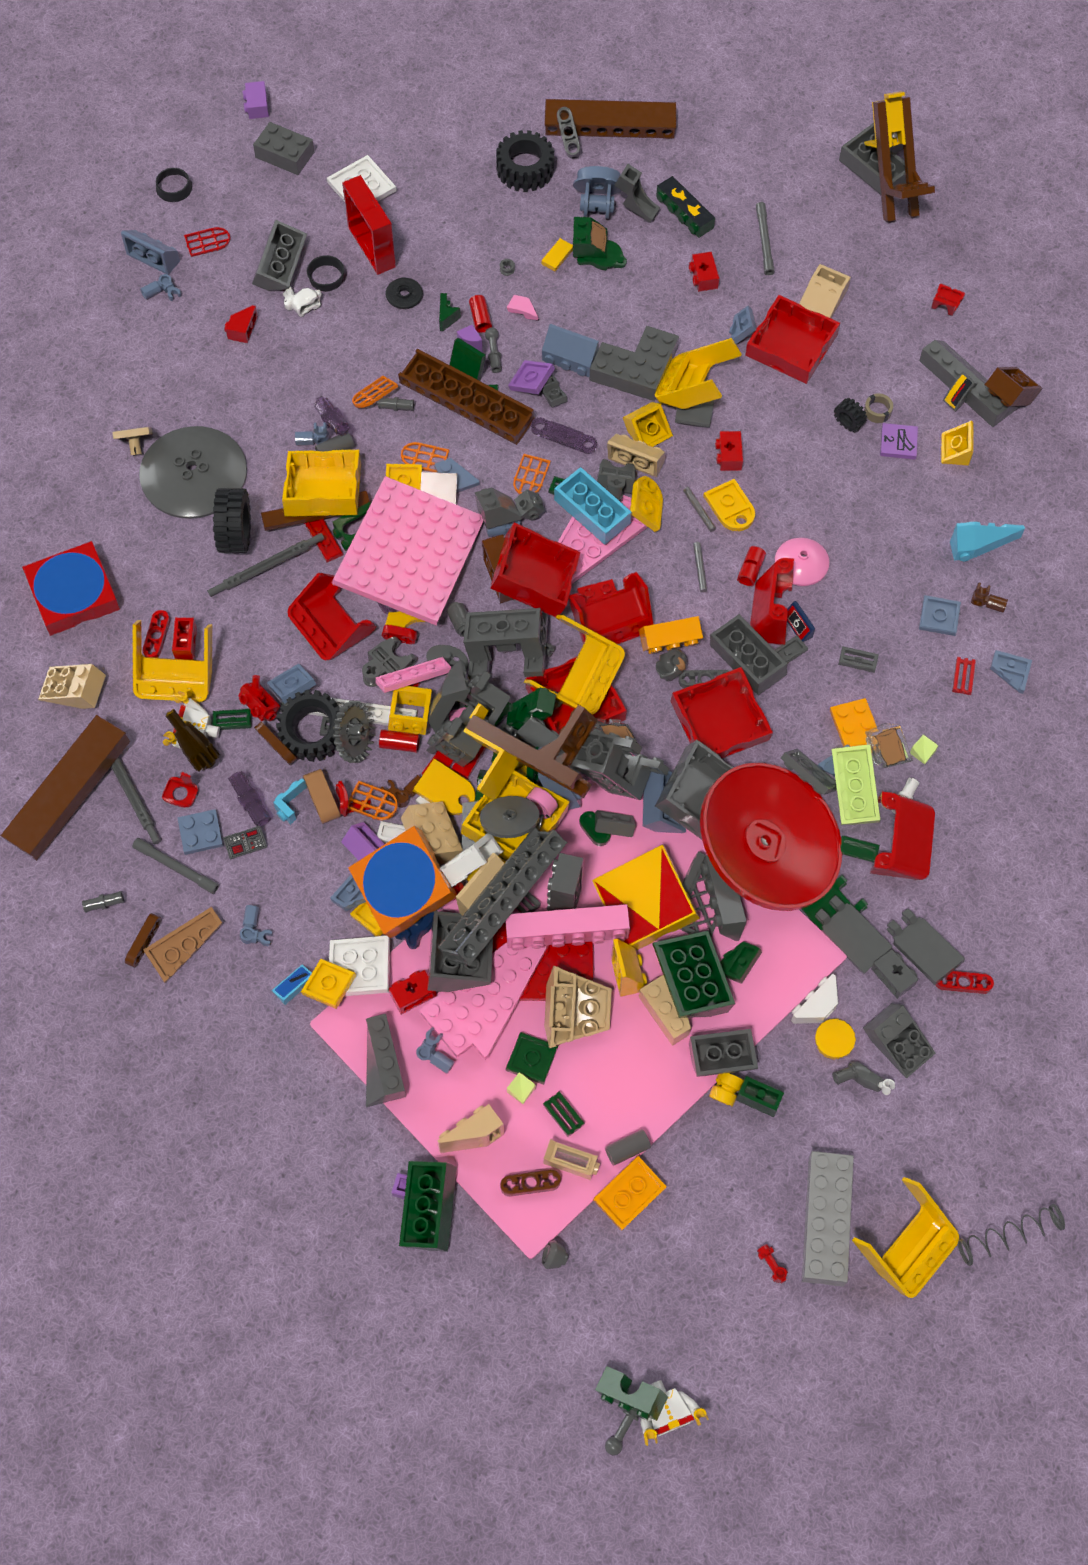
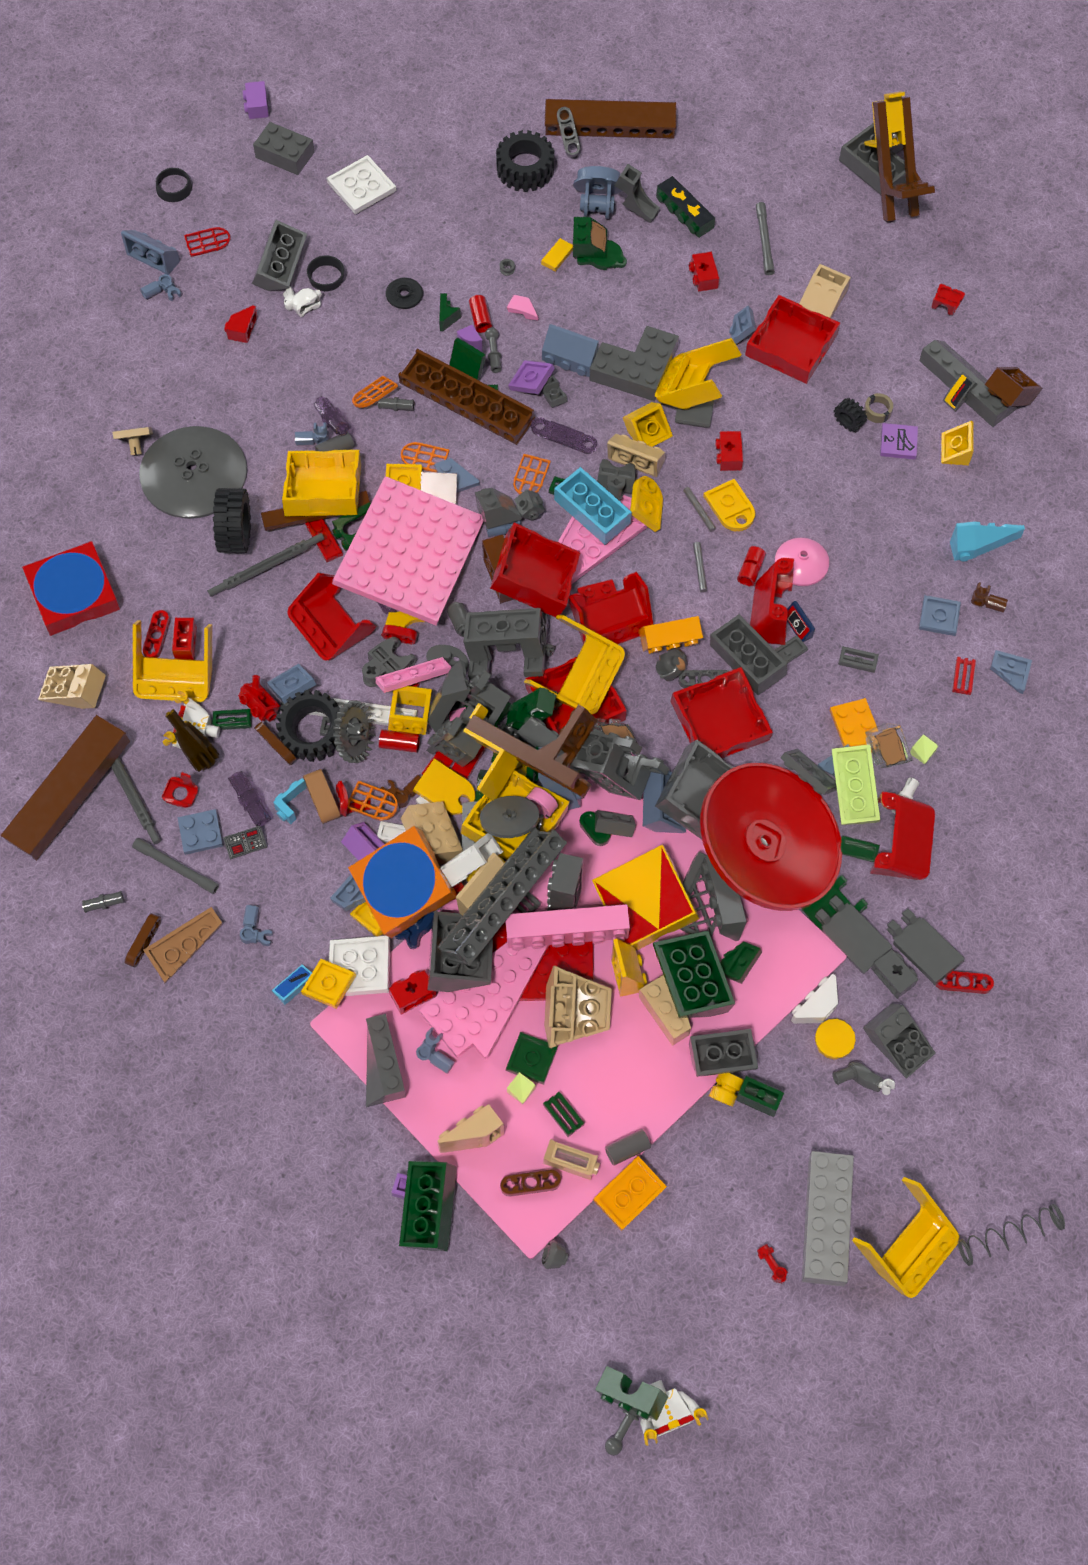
(369, 224): red tile -> none

